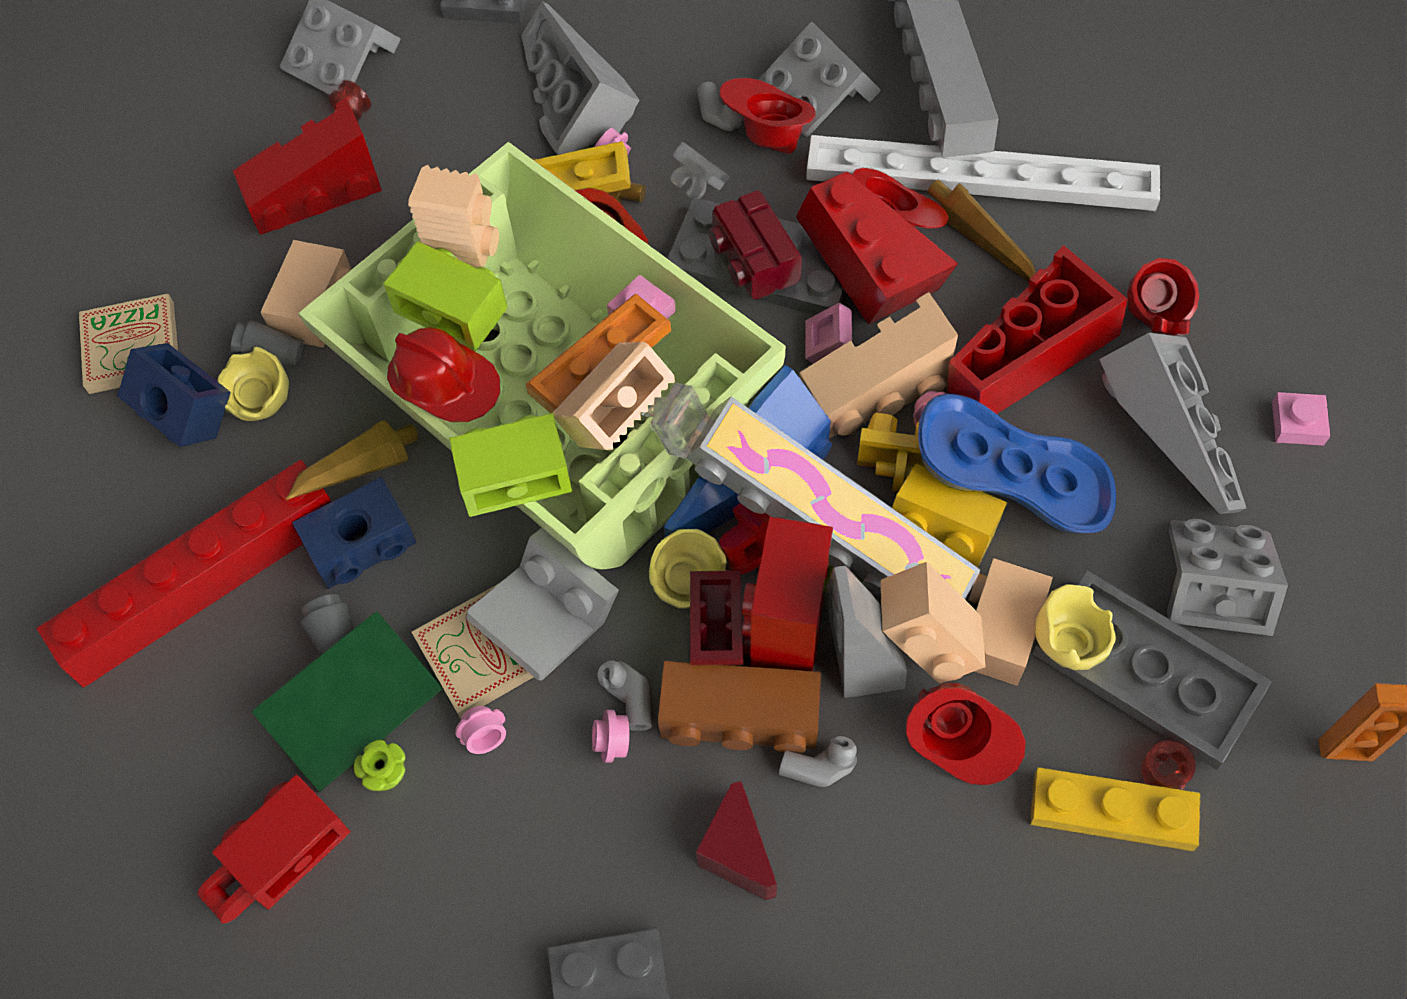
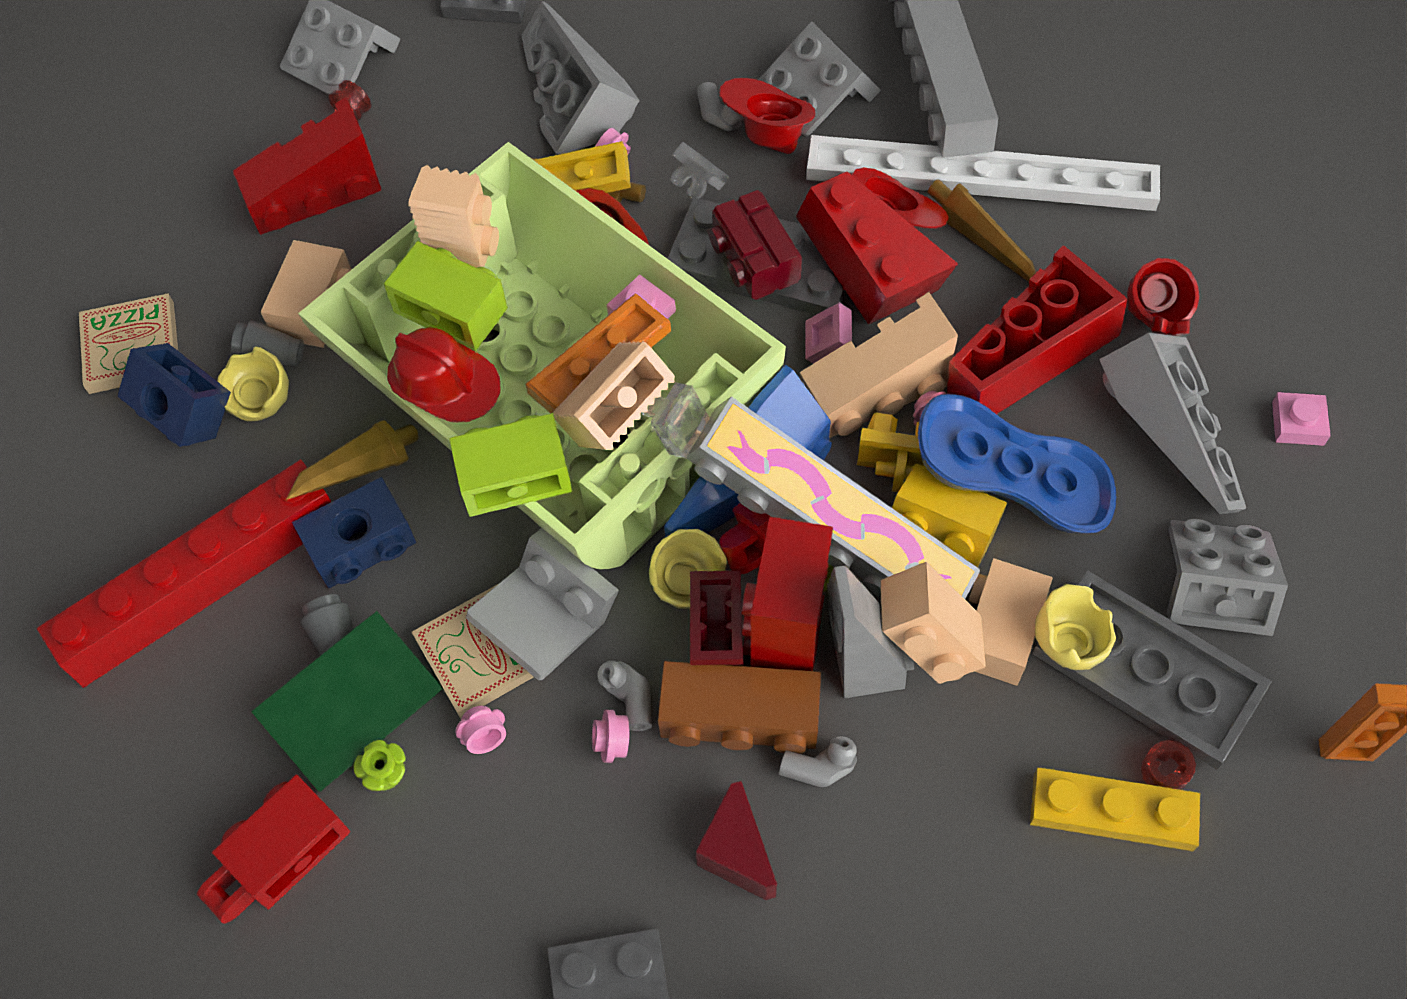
(965, 734): red piece -> none

